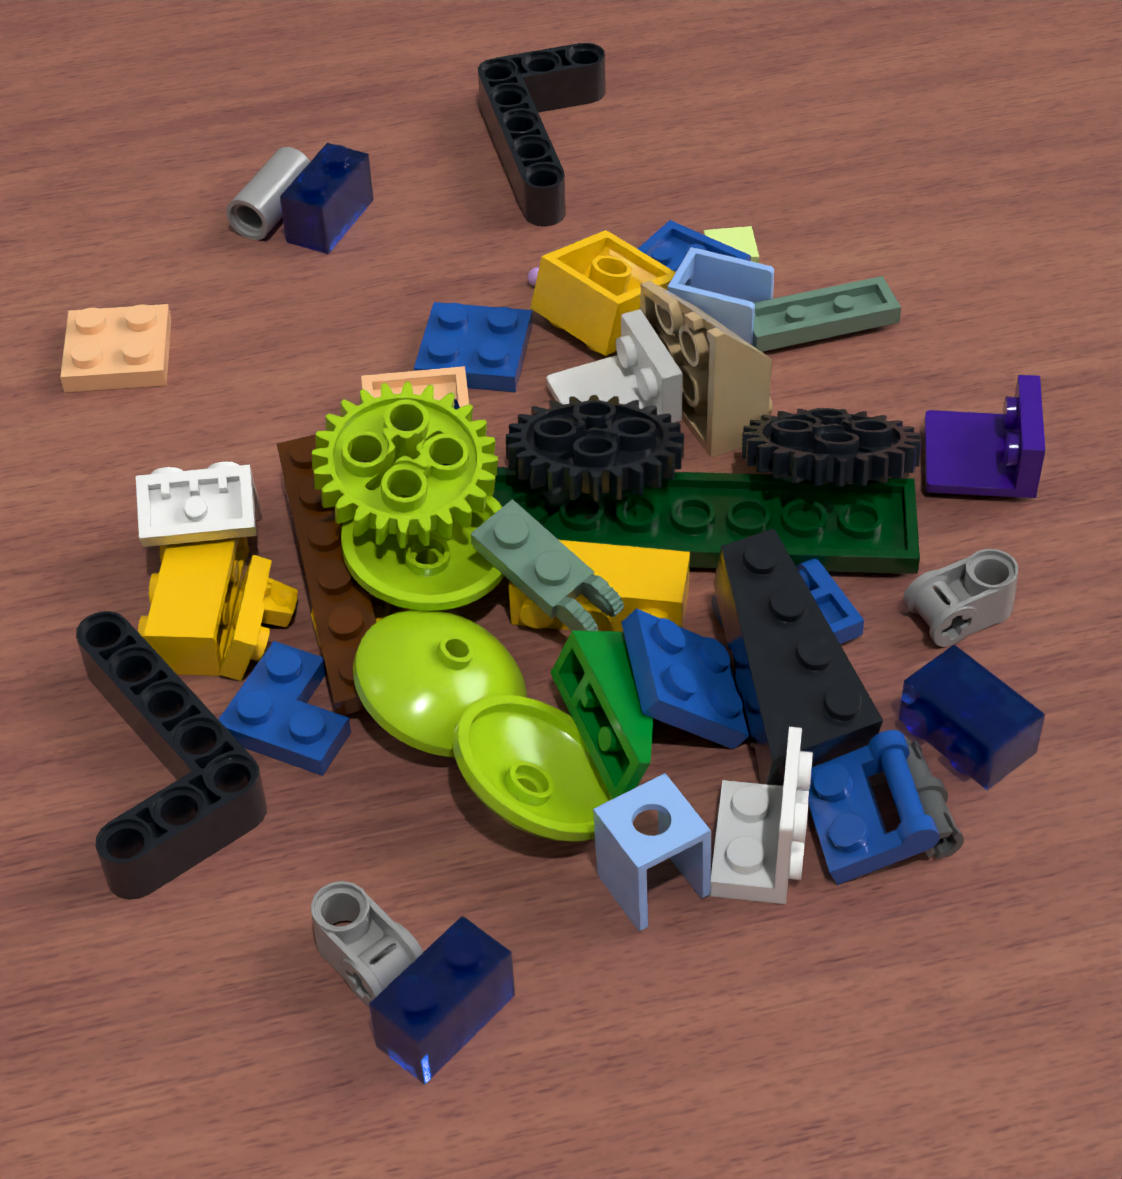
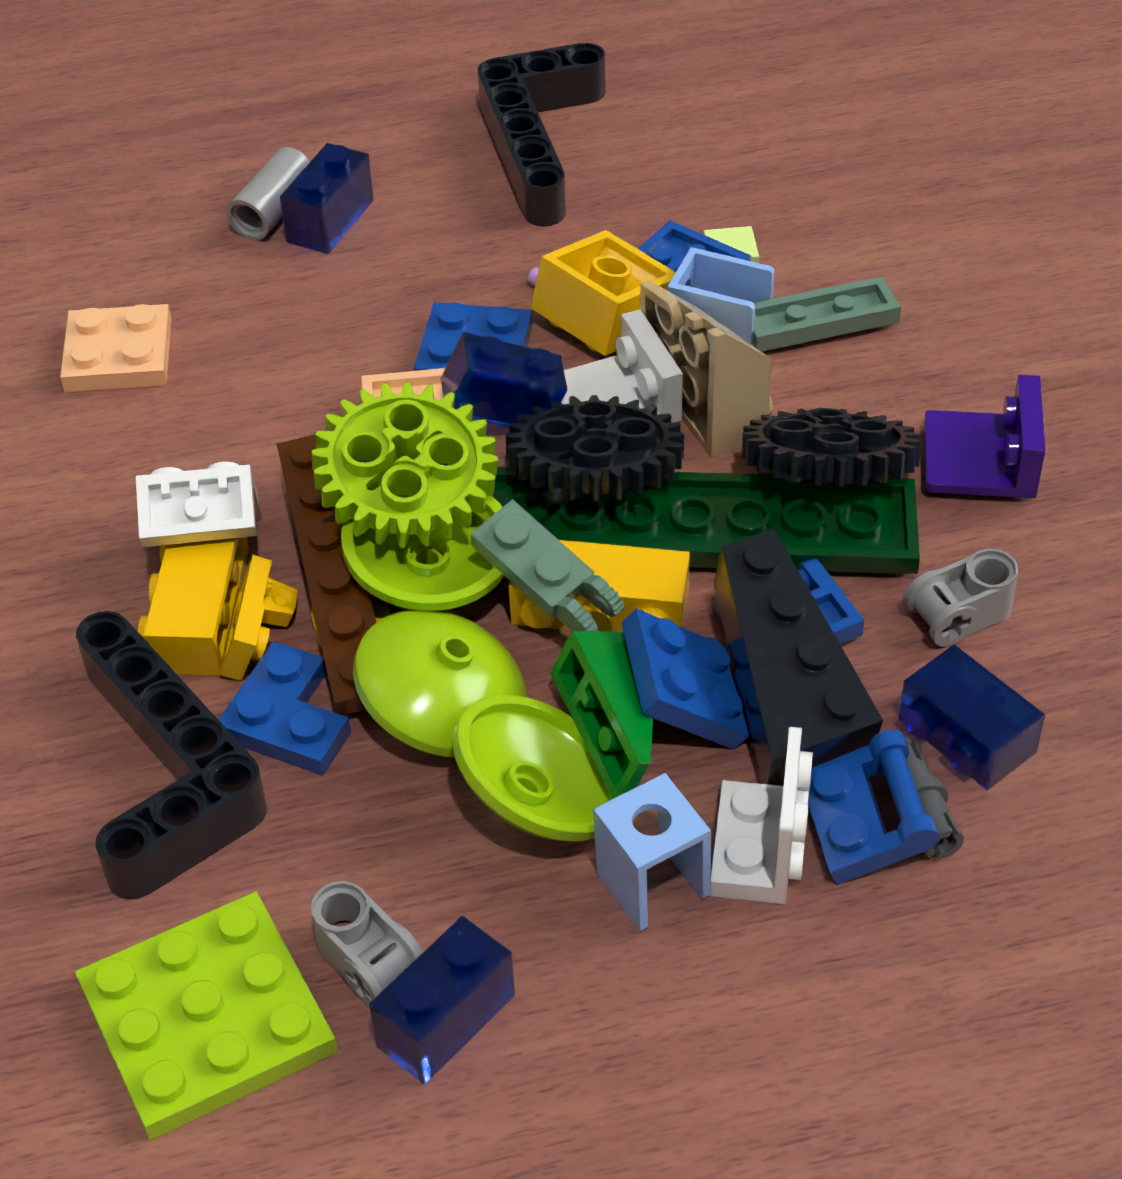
(205, 1014): none -> lime plate
(502, 378): none -> clear blue brick

